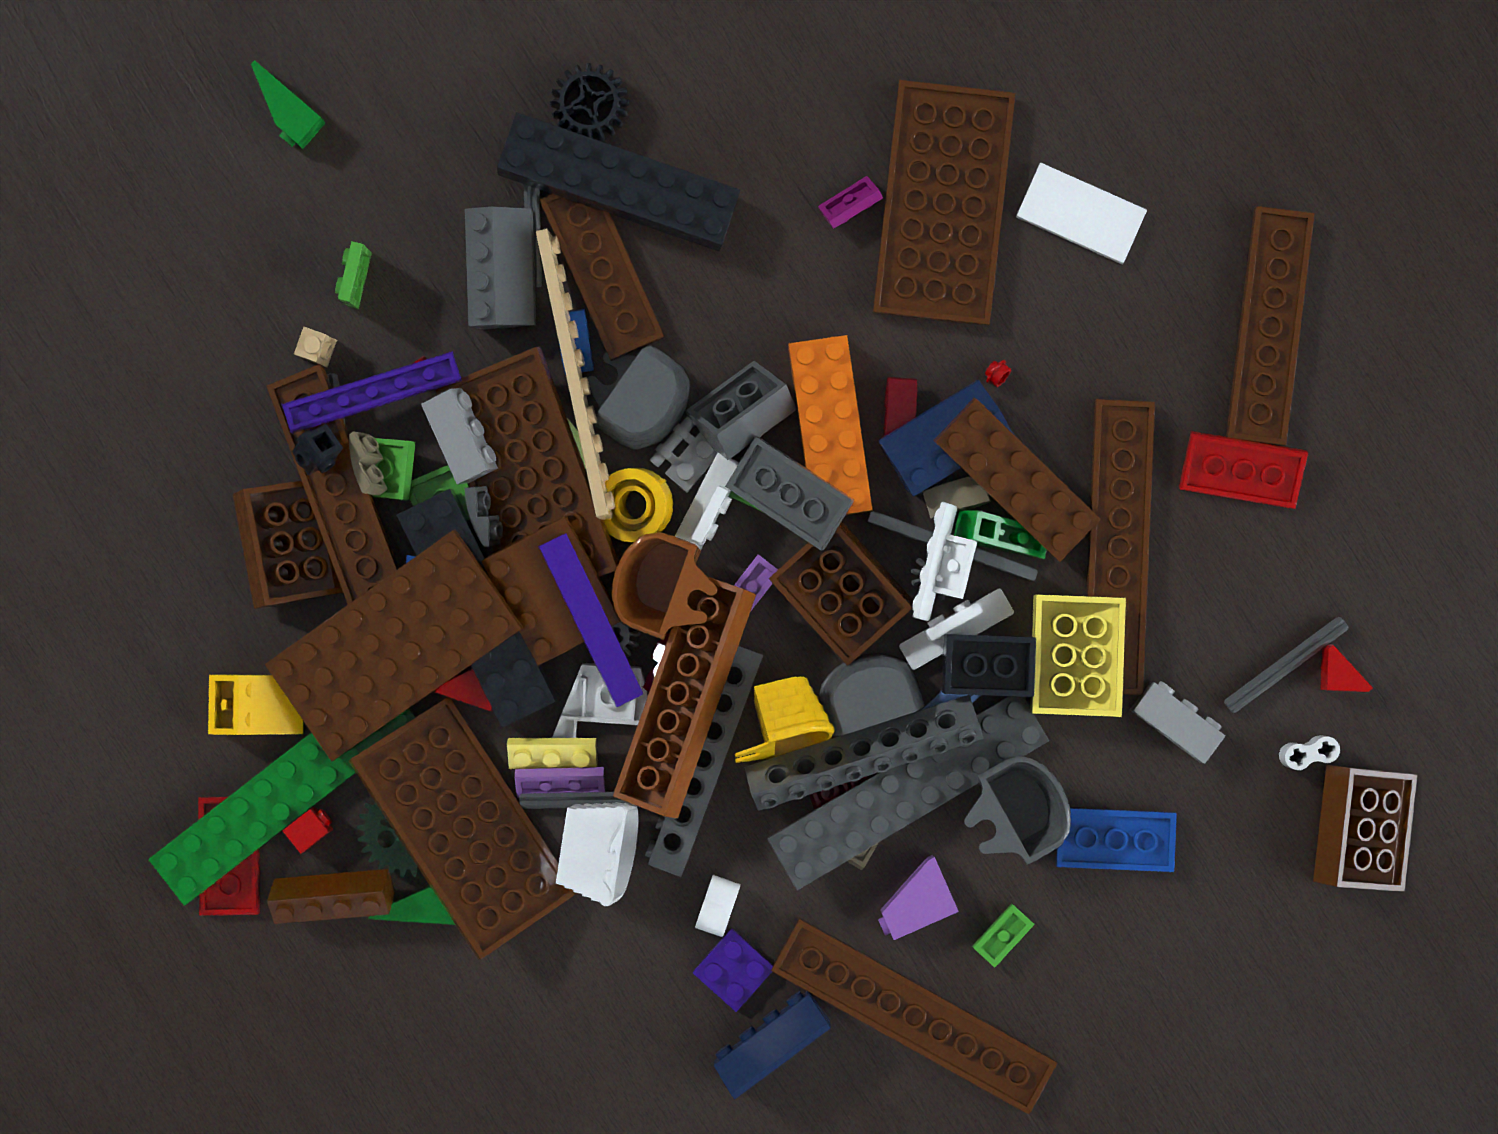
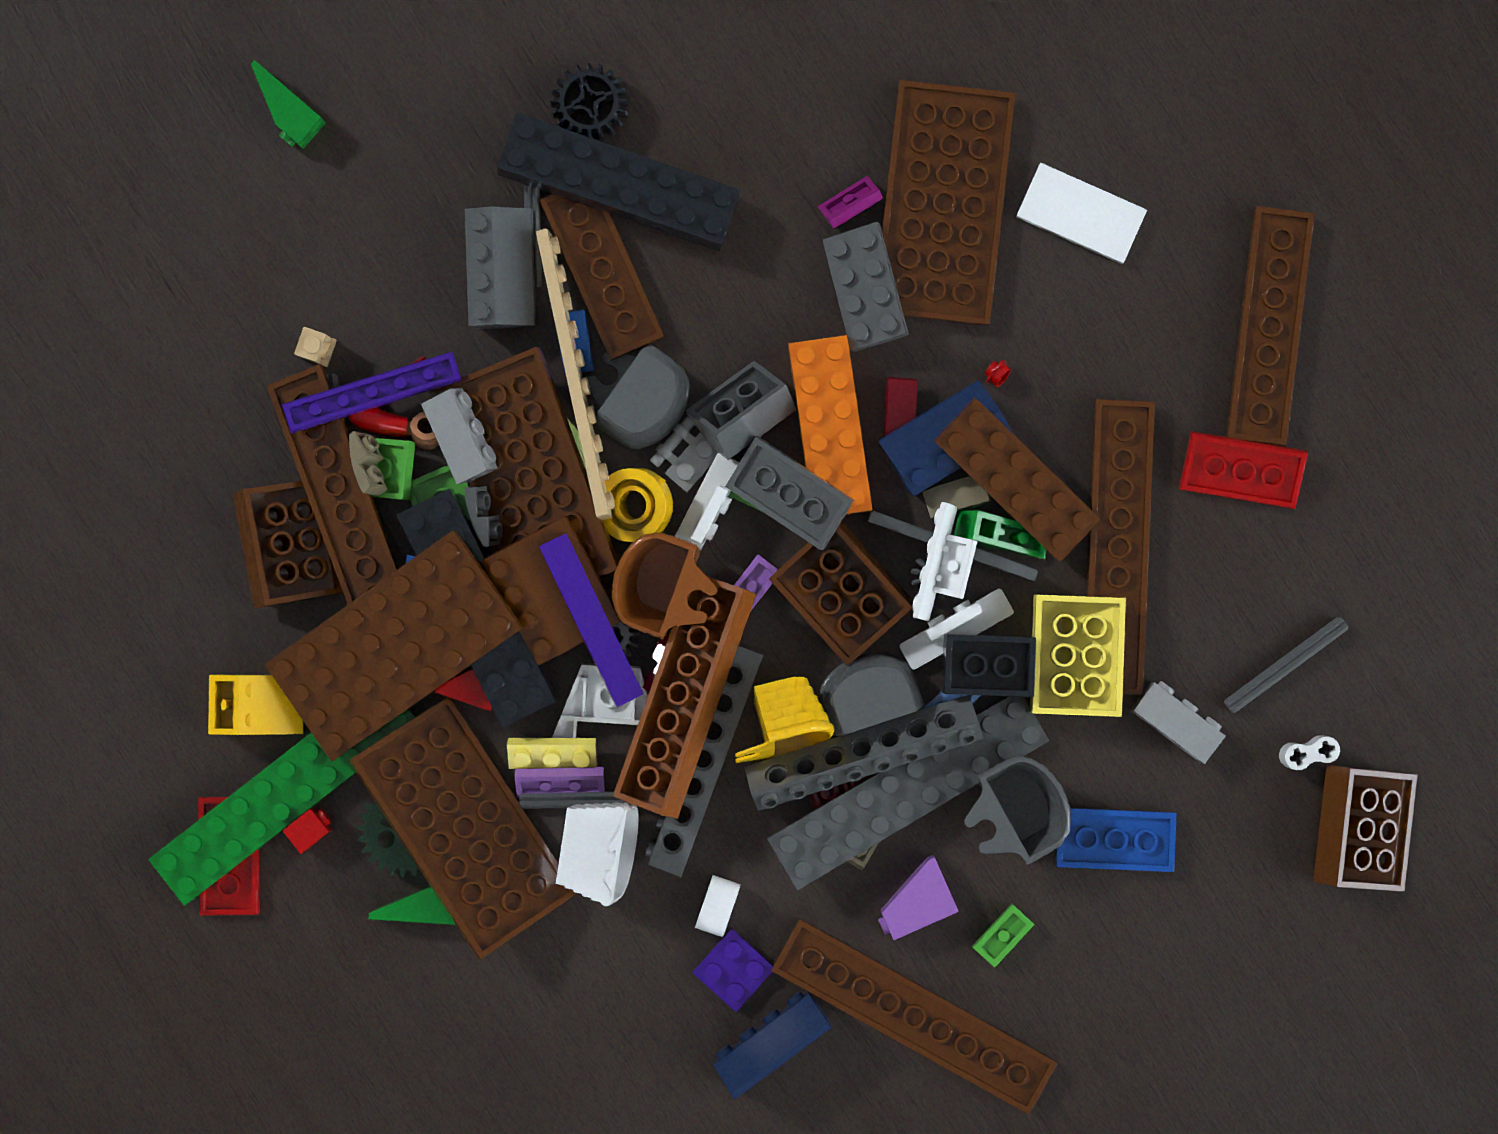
(317, 450): black brick -> none
(331, 896): reddish brown brick -> none
(351, 285): bright green plate -> none
(391, 424): none -> red piece
(865, 287): none -> dark grey plate
(1339, 674): red slope -> none

